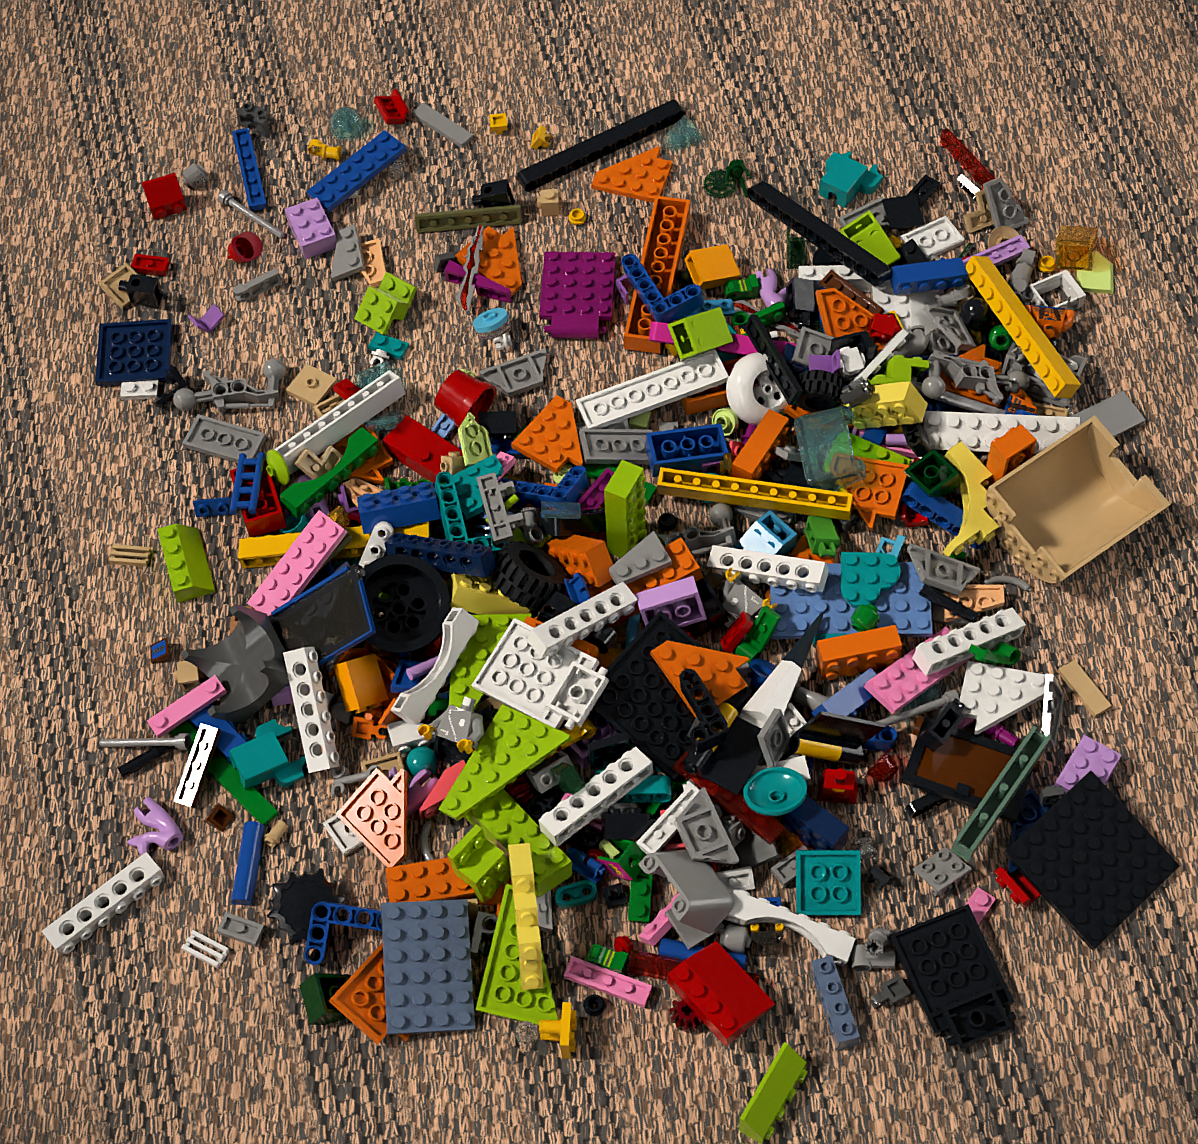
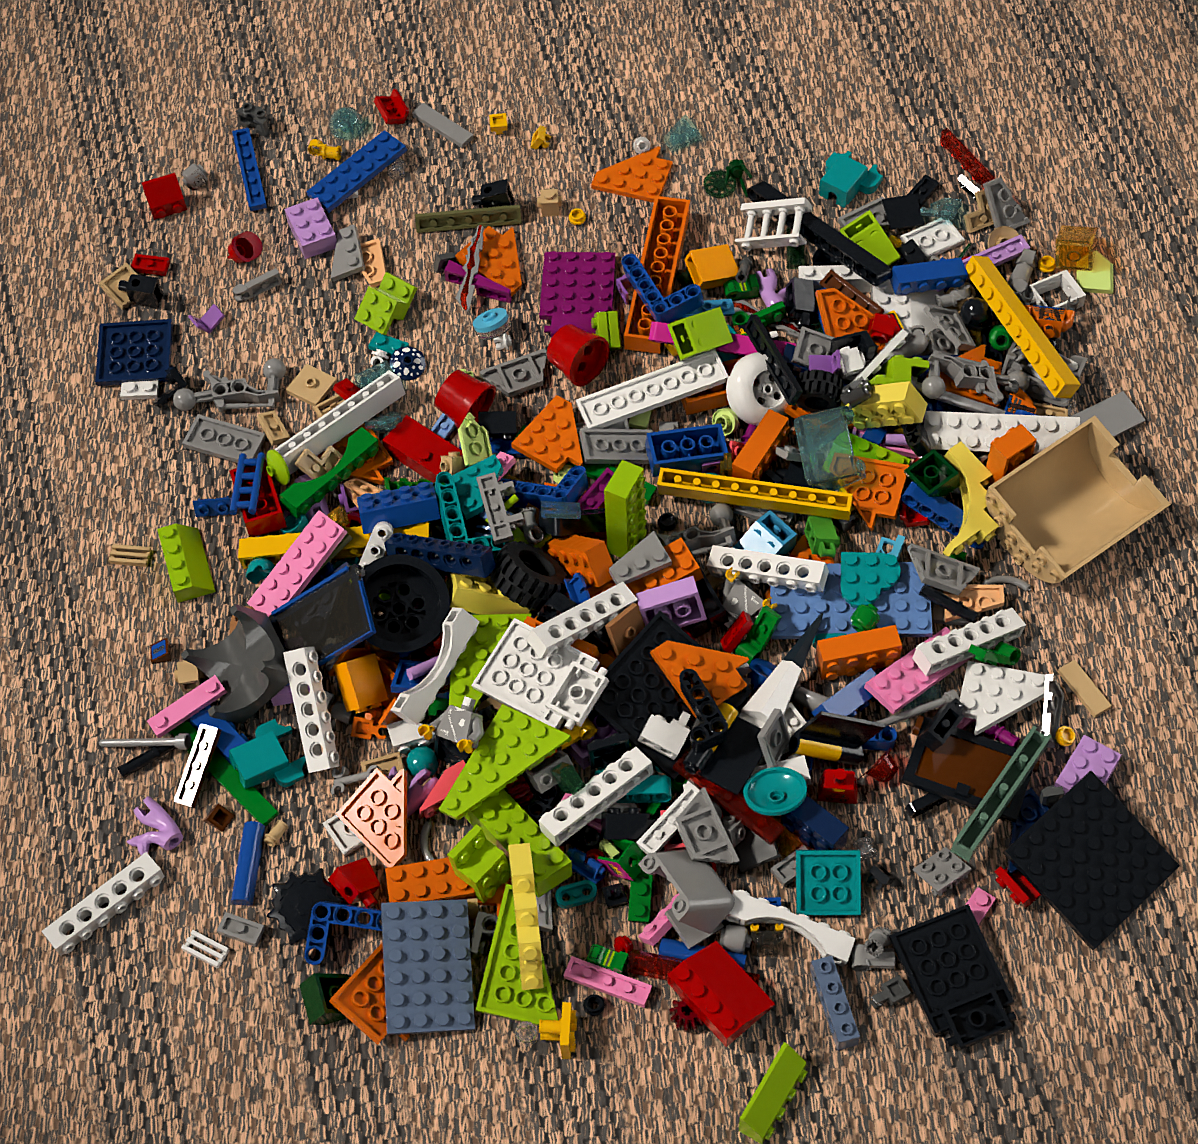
(227, 199): light grey piece -> none
(259, 569): none -> teal hair
(273, 427): none -> tan plate
(356, 882): none -> red torso
(405, 370): none -> dark blue dish
(578, 354): none -> red piece
(600, 145): black beam -> none
(608, 327): none -> lime brick
(624, 628): none -> medium nougat plate
(641, 145): none -> white plate
(664, 736): none -> white hinge
(737, 879): white plate -> none
(744, 268): none -> dark grey pin
(766, 210): none -> white fence
(945, 208): none -> clear light blue wing
(1065, 736): none -> yellow plate

